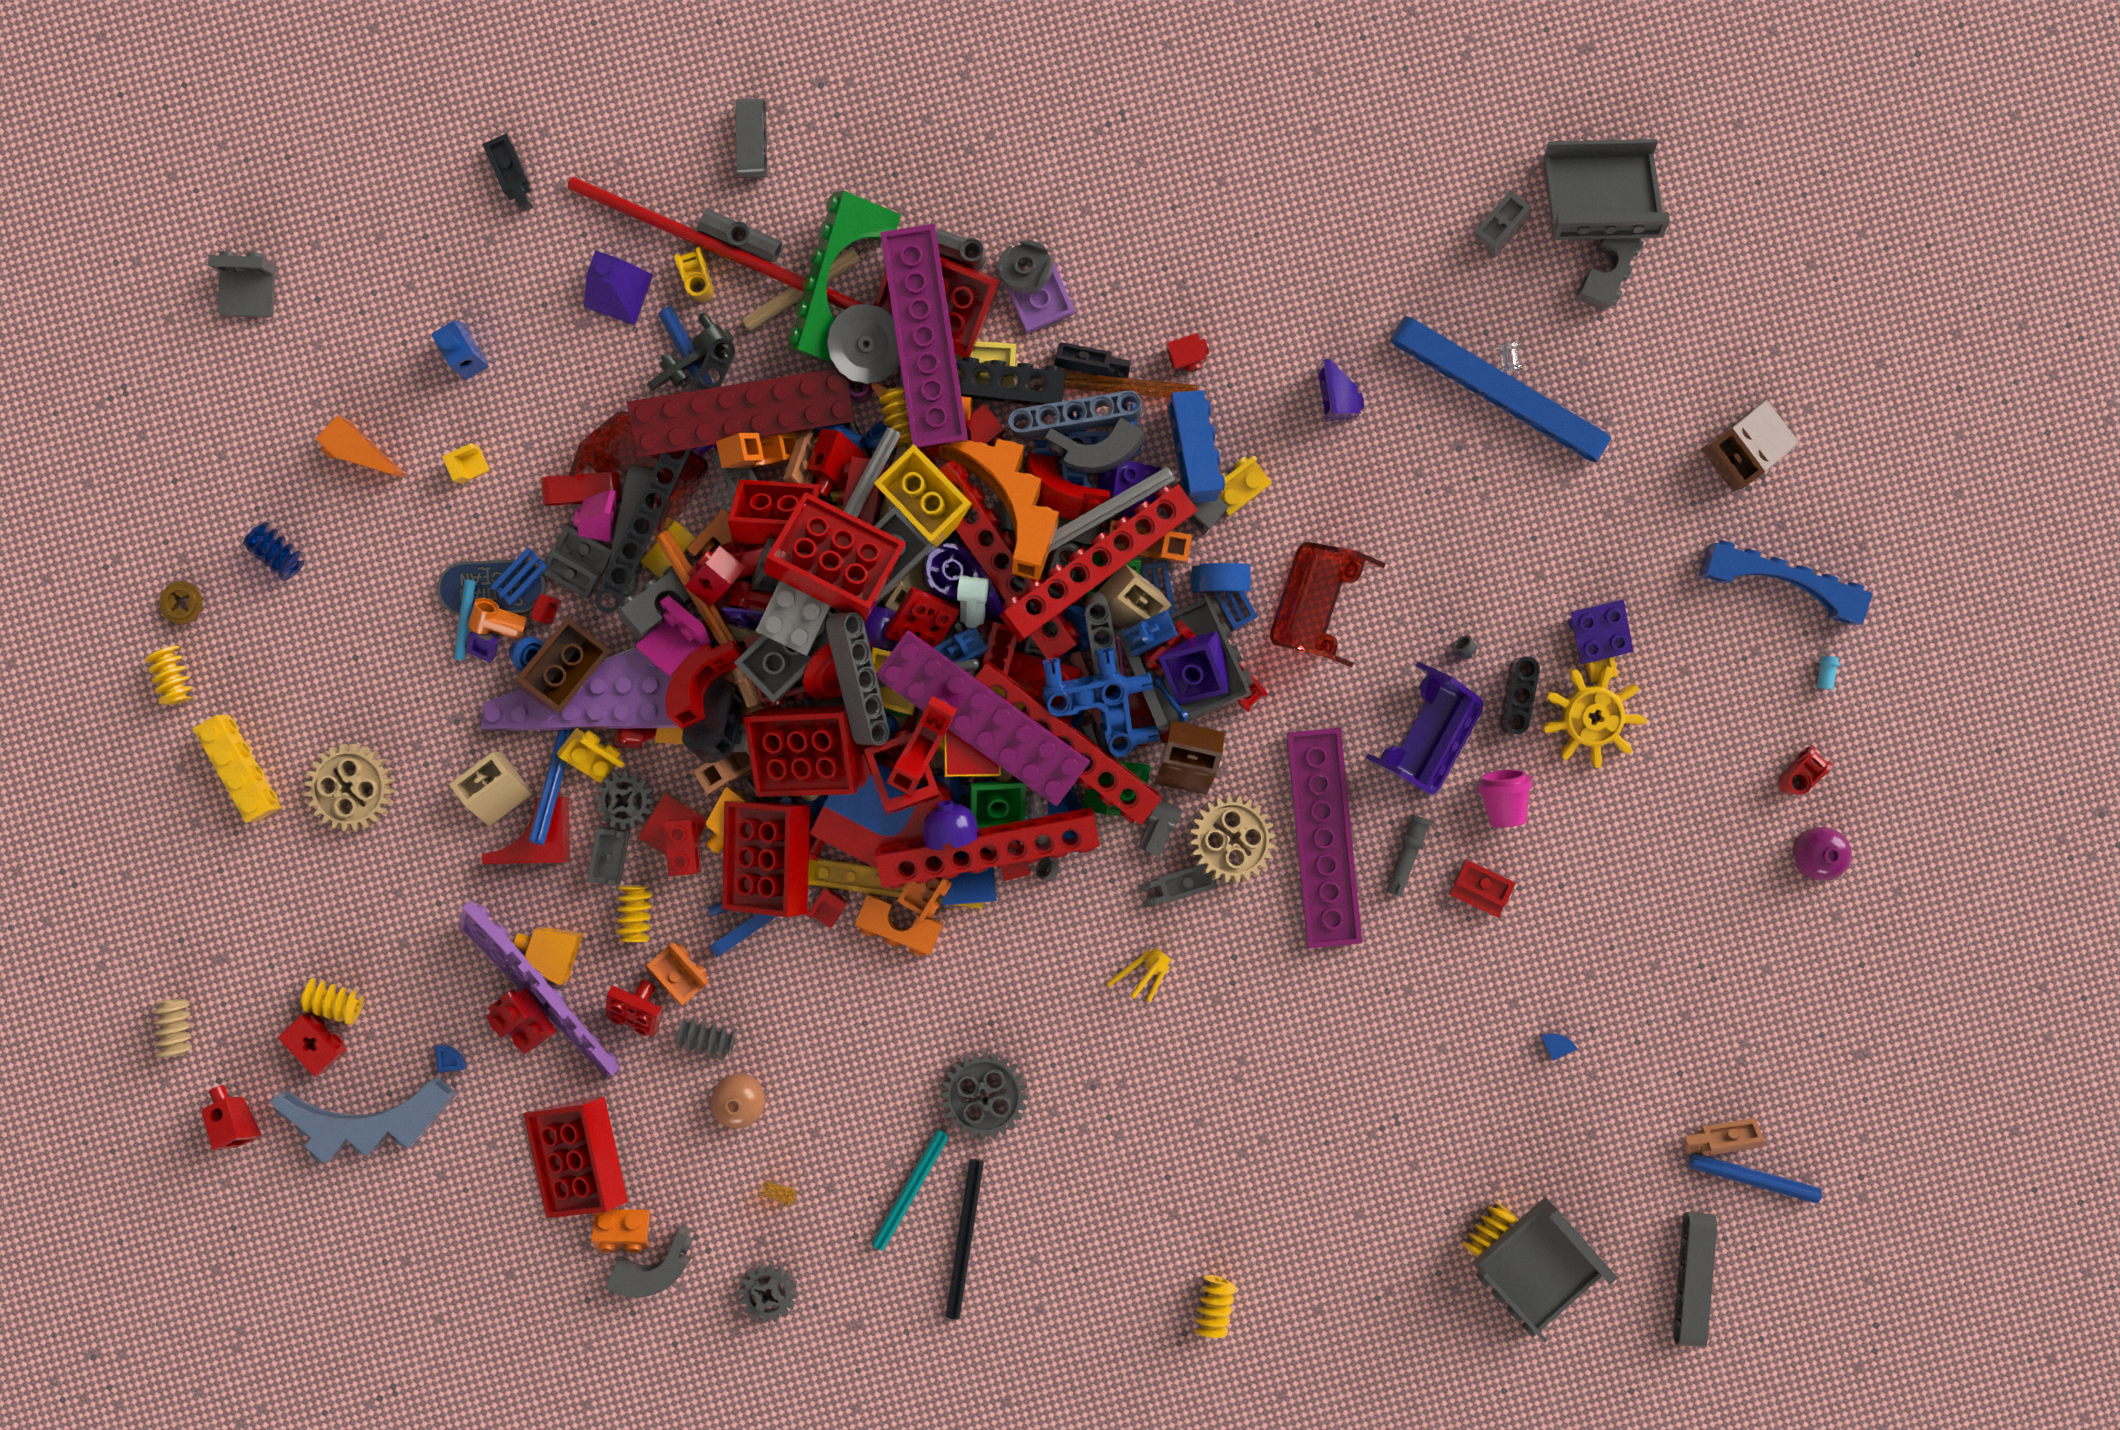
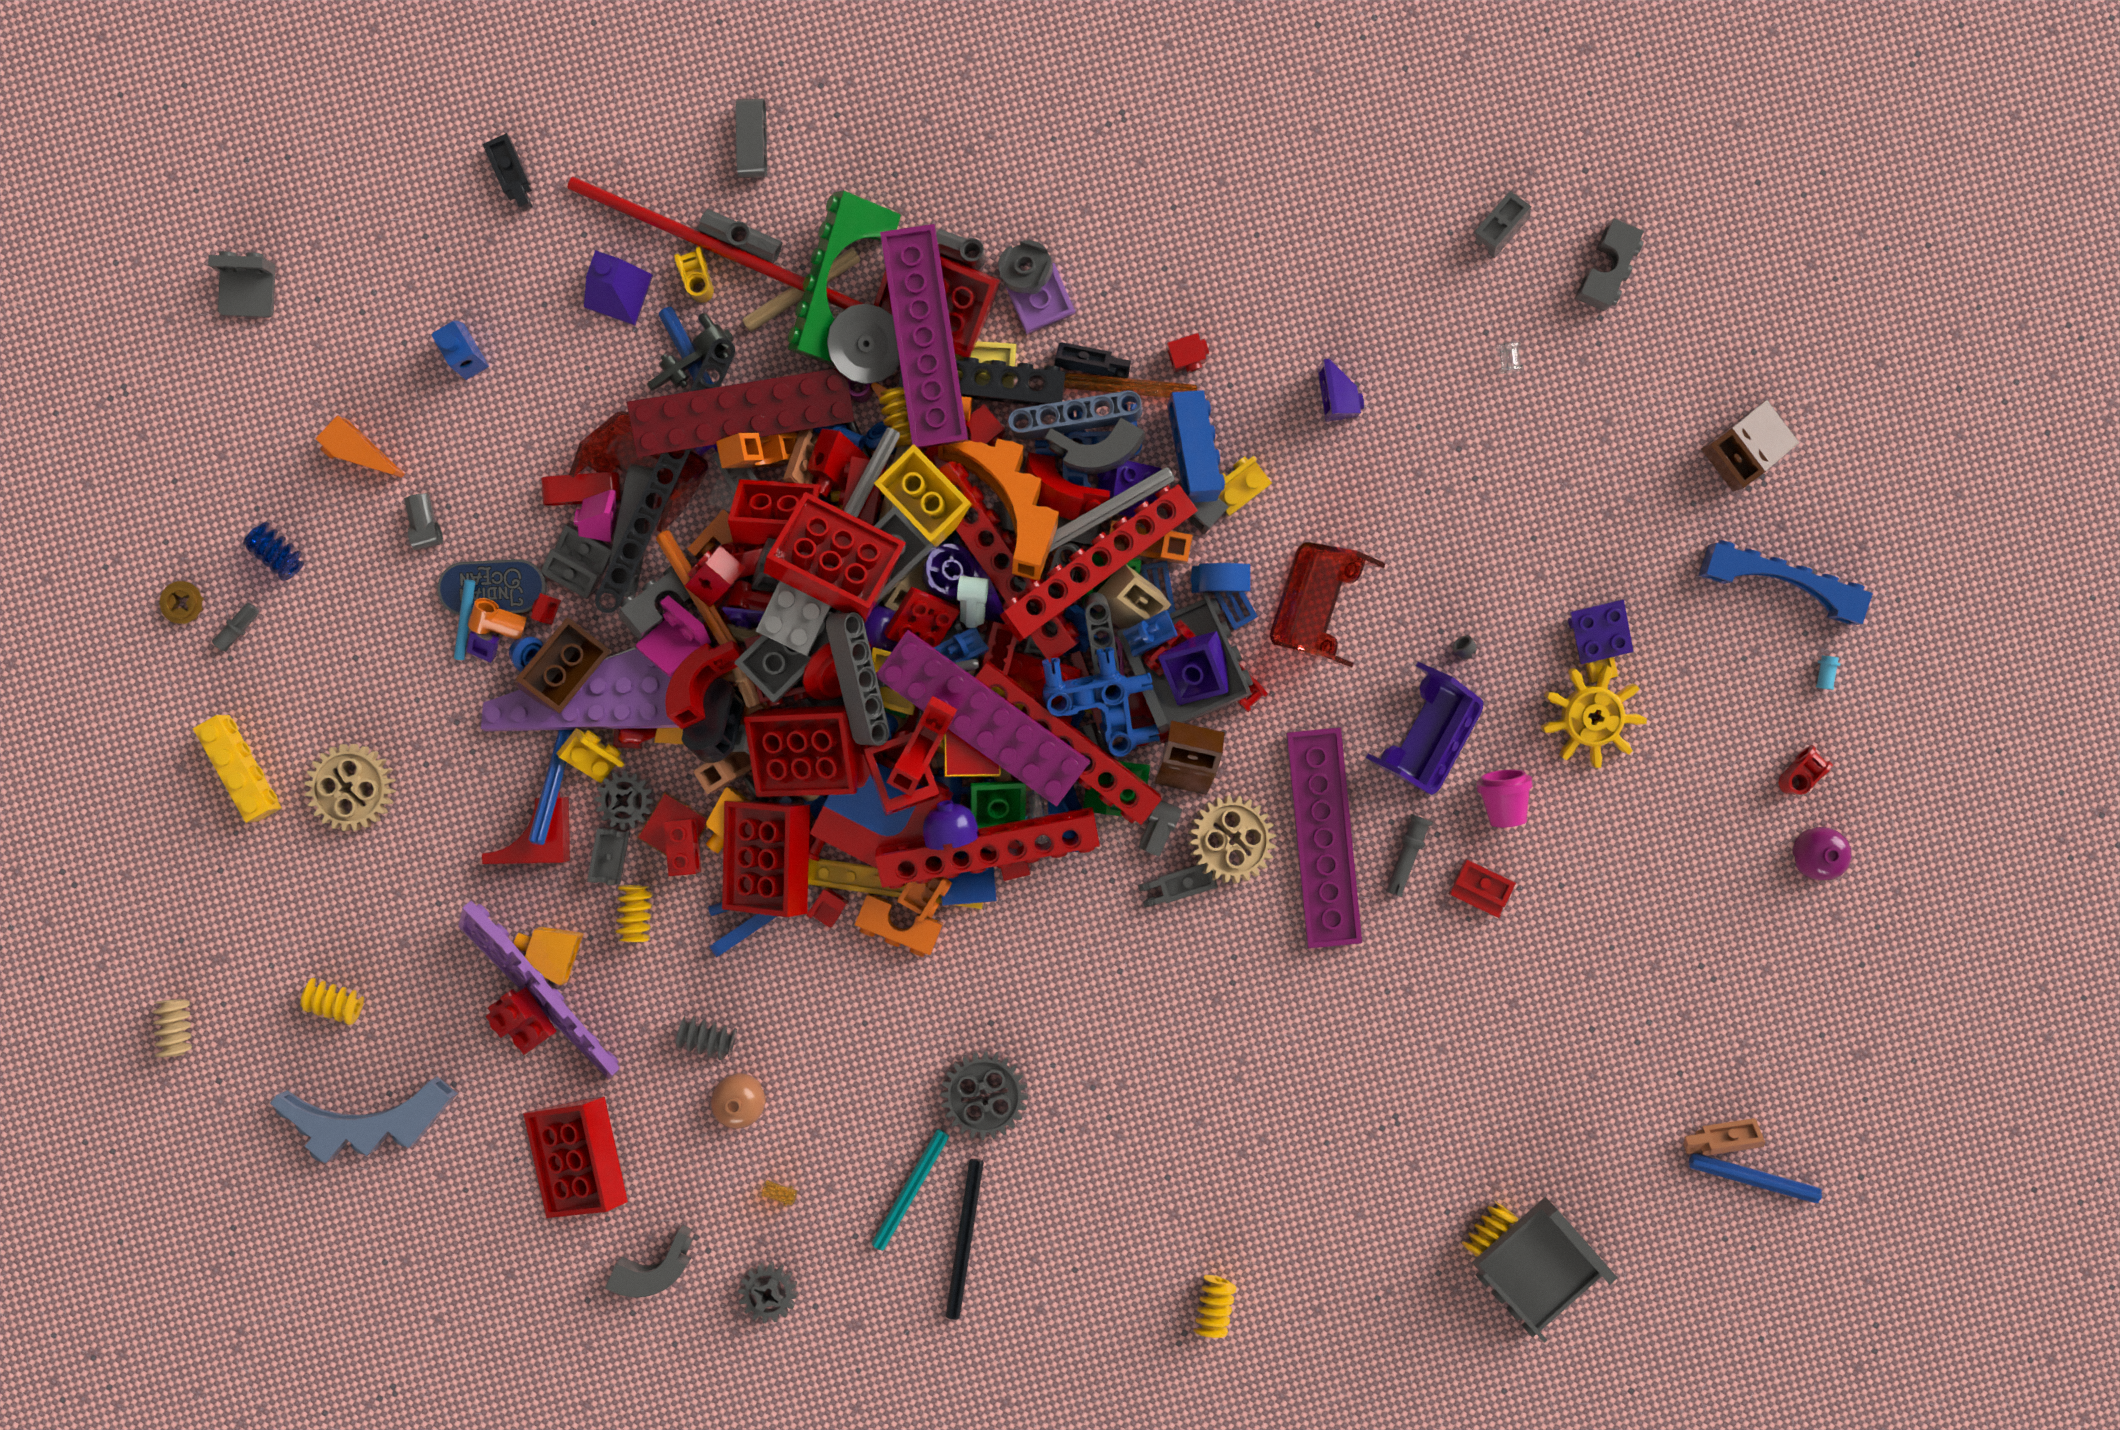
(168, 676): yellow piece -> none
(228, 1120): red torso -> none
(236, 627): none -> dark grey axle
(300, 1038): red brick -> none
(423, 528): none -> dark grey piece
(449, 1059): blue tile -> none
(465, 463): yellow panel -> none
(491, 788): tan slope -> none
(503, 592): blue tile -> none
(621, 1230): orange bracket -> none
(634, 1009): red plate -> none
(657, 560): yellow tile -> none
(677, 973): orange bracket -> none
(1041, 870): dark grey hinge -> none
(1156, 962): yellow plant -> none
(1182, 714): blue hinge -> none
(1500, 389): blue beam -> none
(1529, 686): black beam -> none
(1557, 1045): blue tile -> none
(1603, 189): dark grey panel -> none
(1695, 1279): dark grey beam -> none

